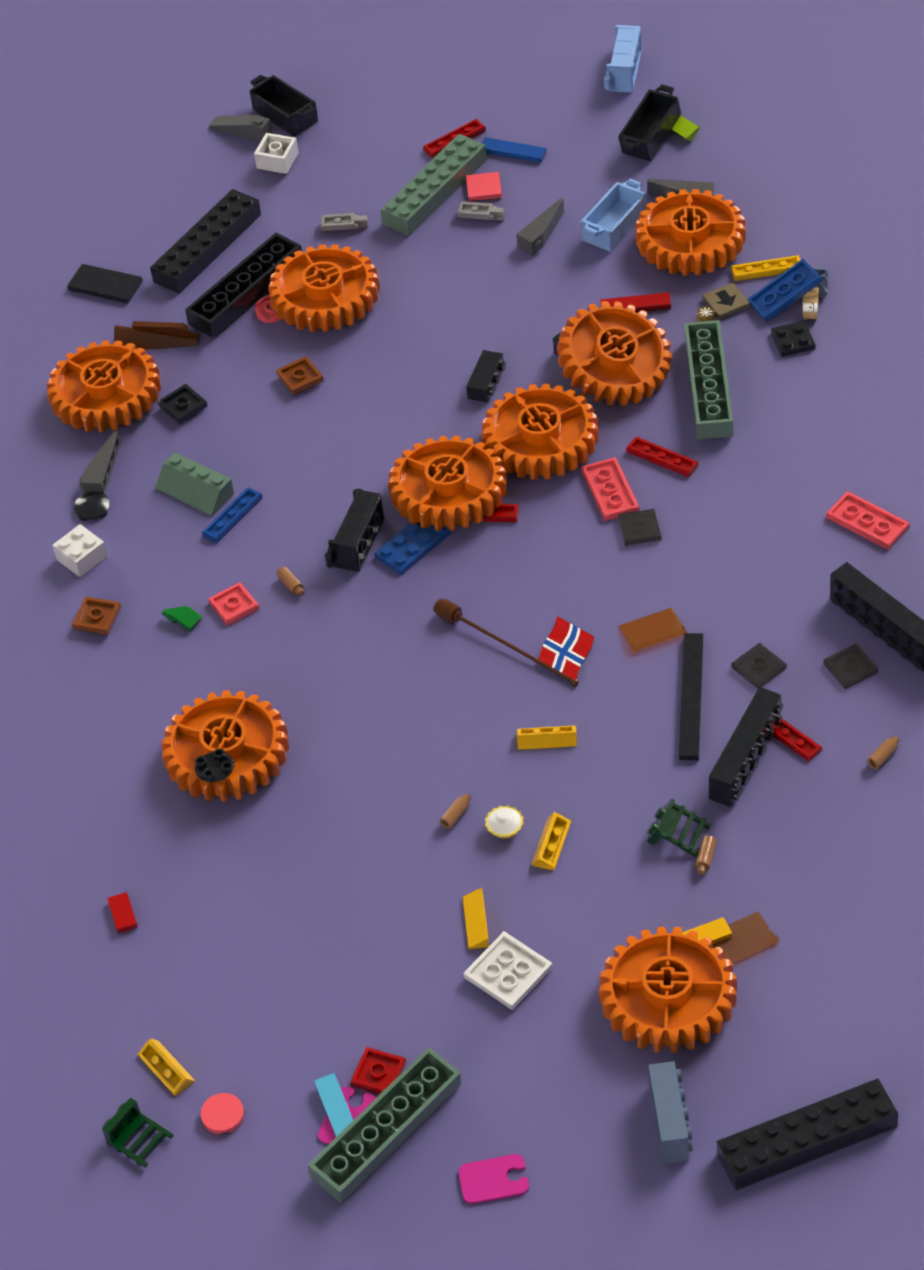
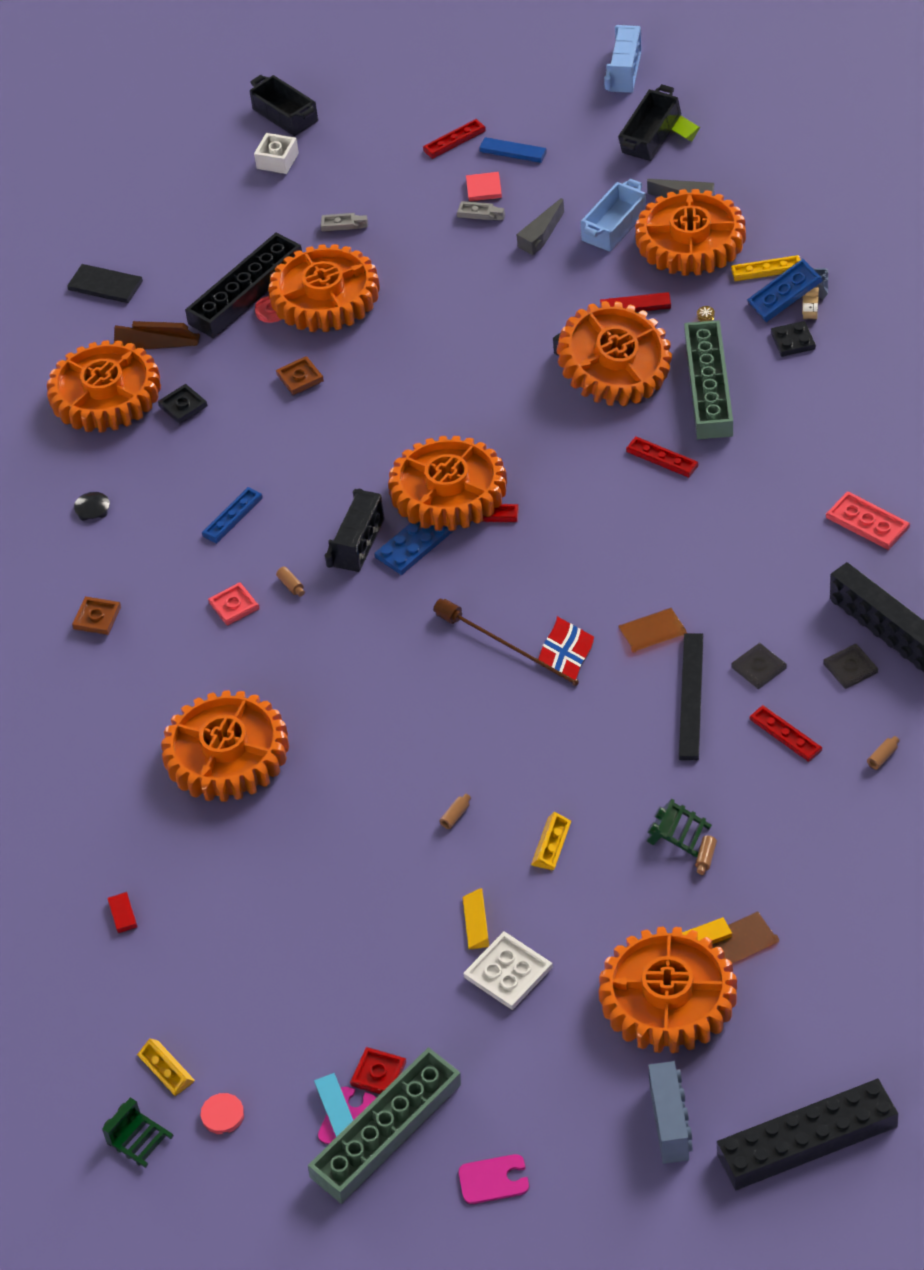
(80, 550): white brick -> none
(99, 470): dark grey slope -> none
(183, 615): green slope -> none
(194, 484): sand green slope -> none
(205, 241): black brick -> none
(214, 766): black dish -> none
(245, 126): dark grey slope -> none
(433, 184): sand green brick -> none
(485, 376): black brick -> none
(504, 821): white piece -> none
(541, 431): orange gear -> none
(546, 737): yellow slope -> none
(610, 488): coral tile -> none
(639, 527): clear smoke tile -> none
(726, 300): dark tan tile -> none
(745, 747): black brick -> none

